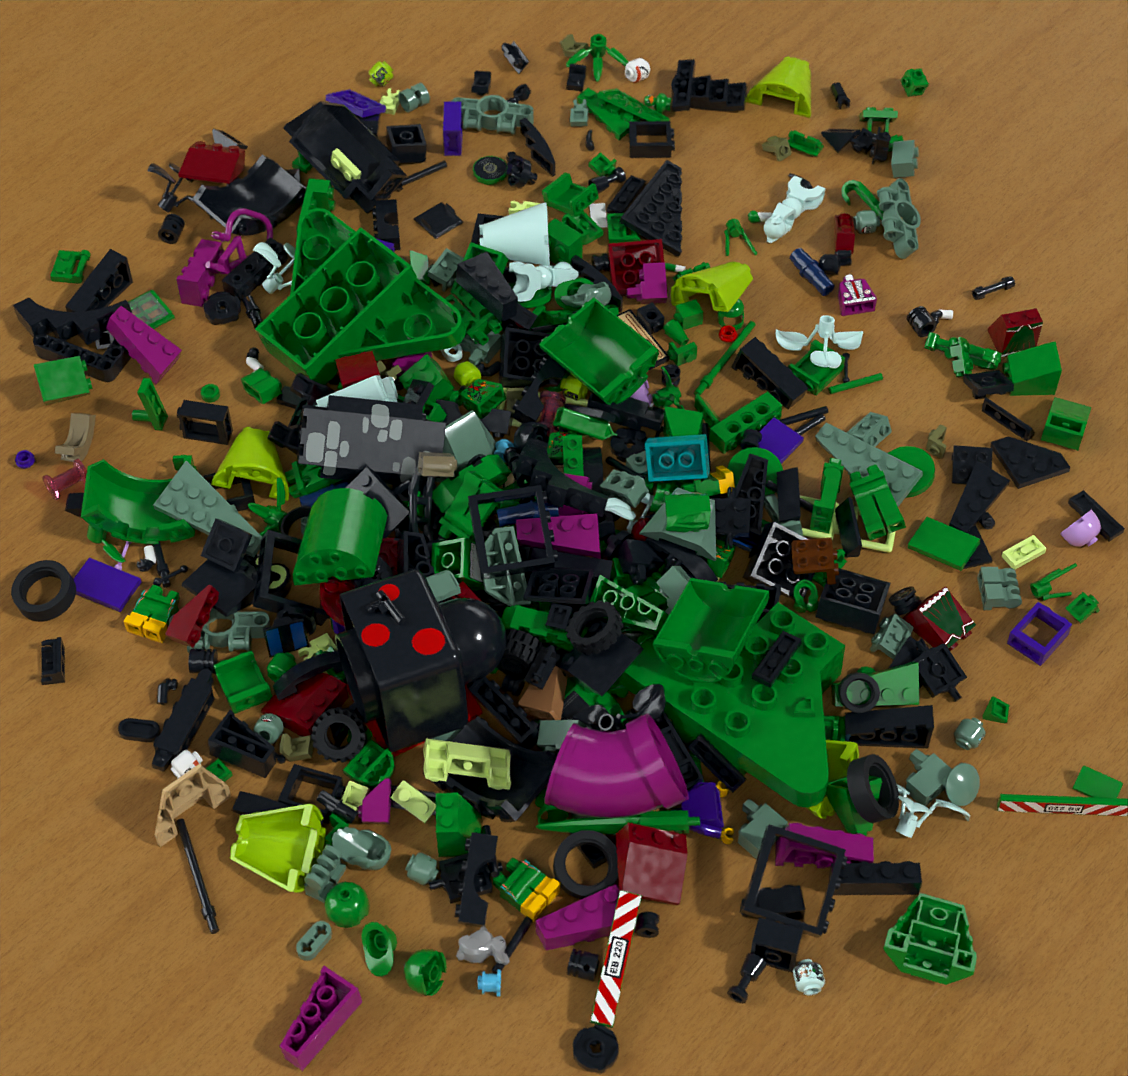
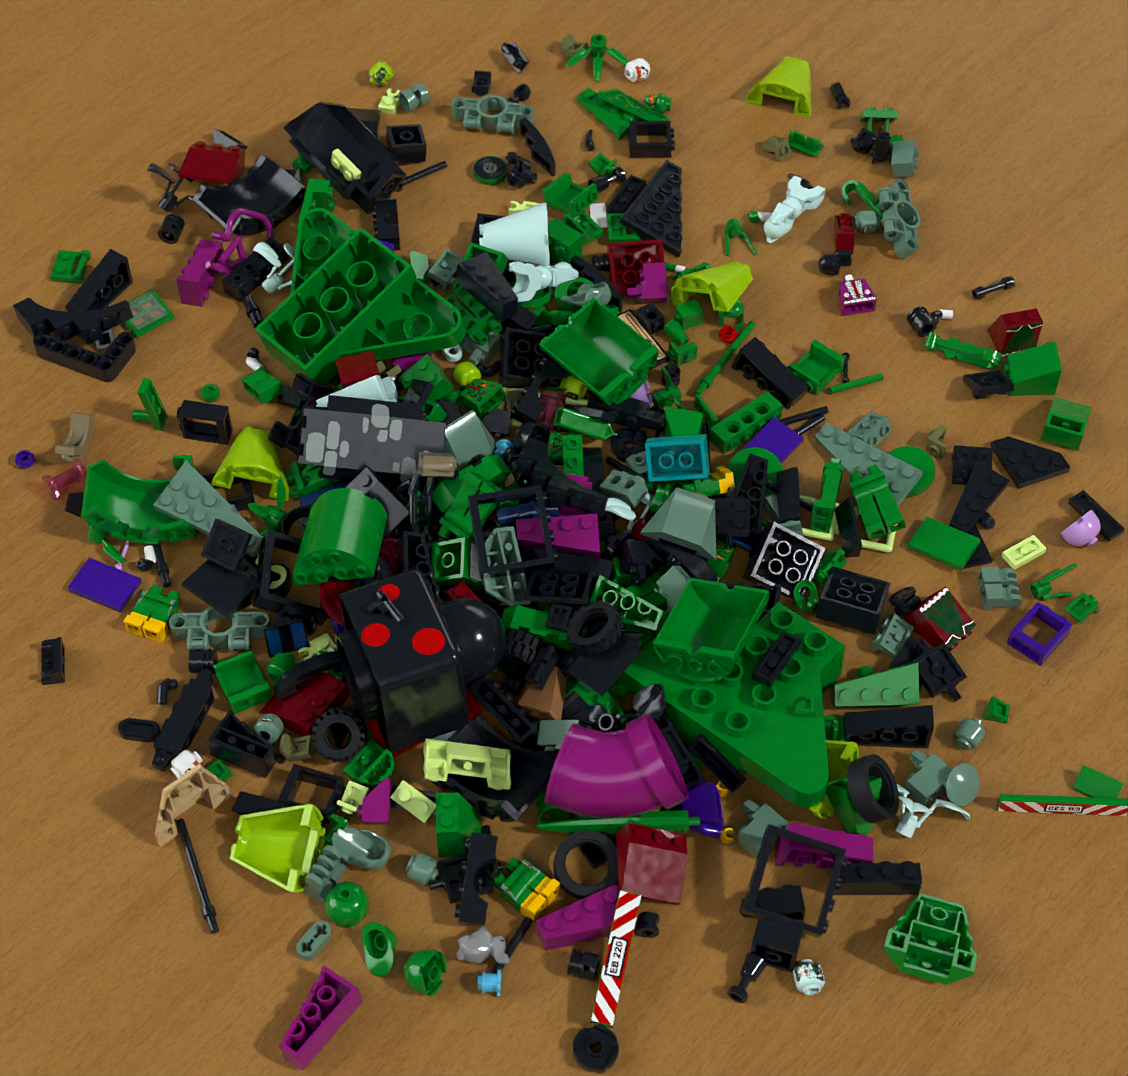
(35, 572): black tyre -> none
(62, 379): green slope -> none
(144, 343): magenta wedge -> none
(157, 581): black hinge -> none
(190, 620): dark red slope -> none
(222, 316): black plate -> none
(337, 806): black axle -> none
(356, 103): dark purple tile -> none
(439, 220): black piece -> none
(443, 585): sand green piece -> none
(452, 129): dark purple window -> none
(576, 77): black bracket -> none
(579, 114): sand green plate -> none
(687, 512): green slope -> none
(704, 92): black slope -> none
(751, 439): black wheel -> none
(811, 271): dark blue piece -> none
(815, 557): reddish brown bracket -> none
(839, 137): black slope -> none
(845, 340): light aqua plant -> none
(875, 692): black tyre -> none
(914, 82): green brick -> none
(961, 348): green hinge -> none
(1007, 420): black slope -> none

